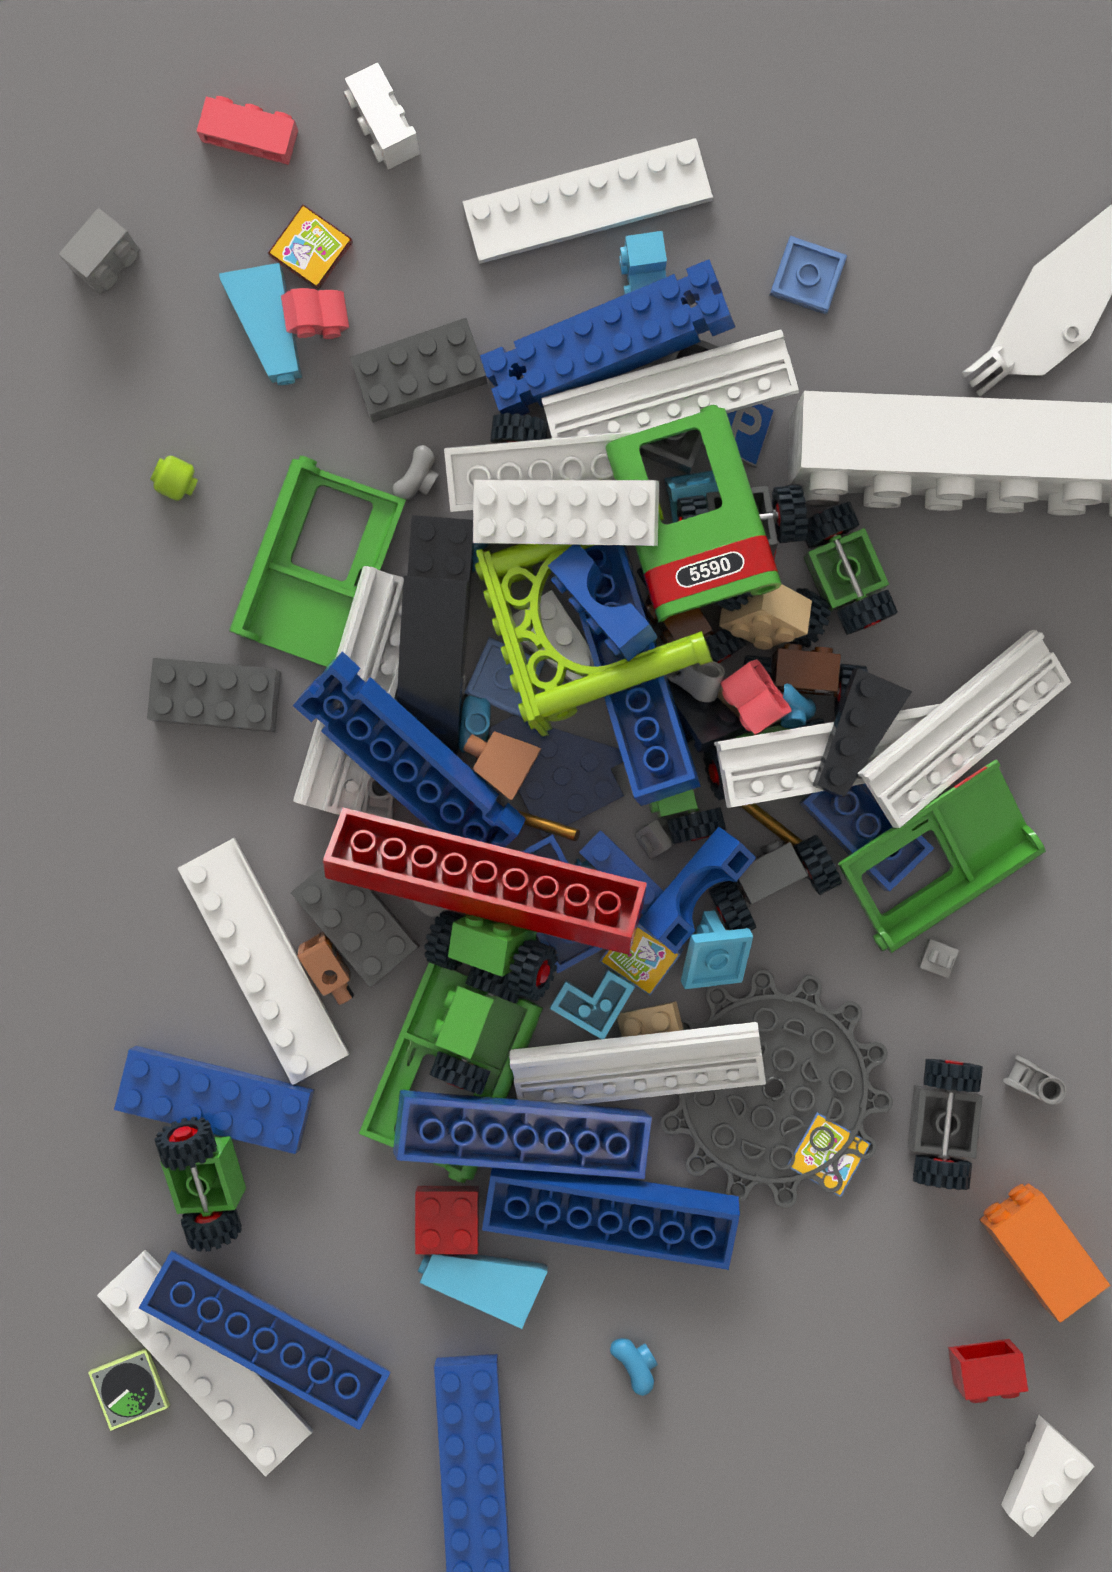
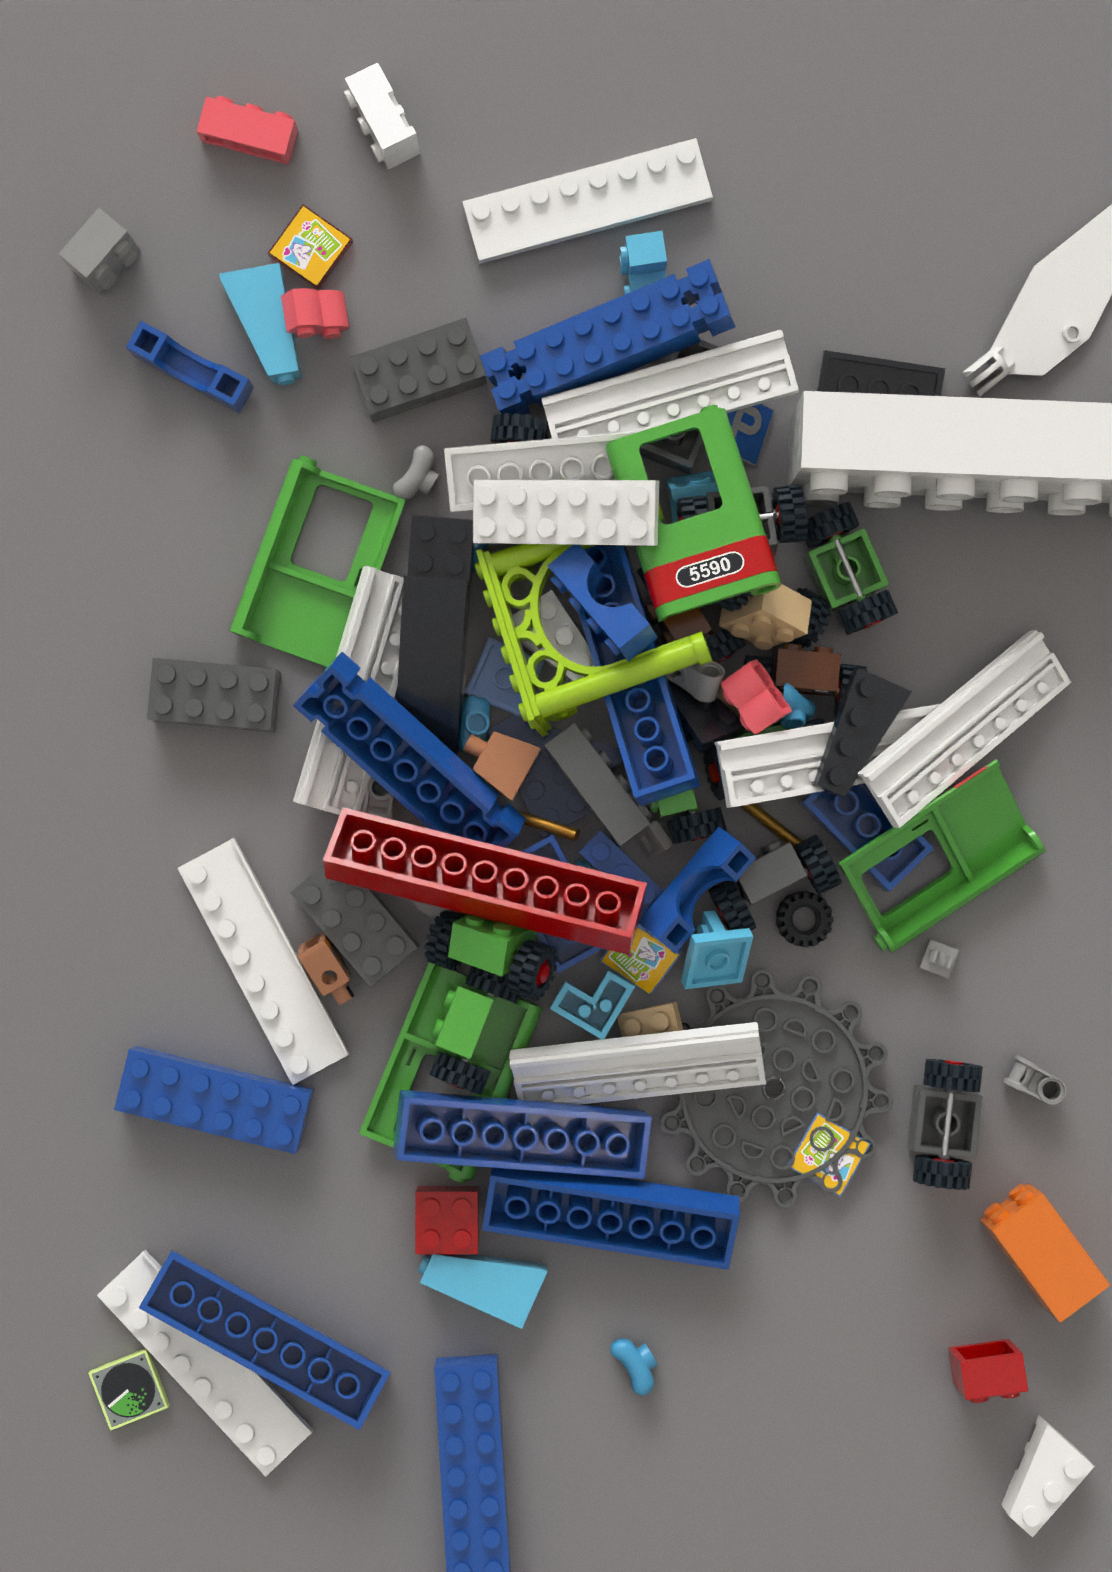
(173, 478): lime head -> none
(189, 368): none -> blue arch
(202, 1181): brick -> none
(596, 784): none -> dark grey brick
(808, 275): medium blue tile -> none
(817, 932): none -> black tyre
(877, 376): none -> black wing

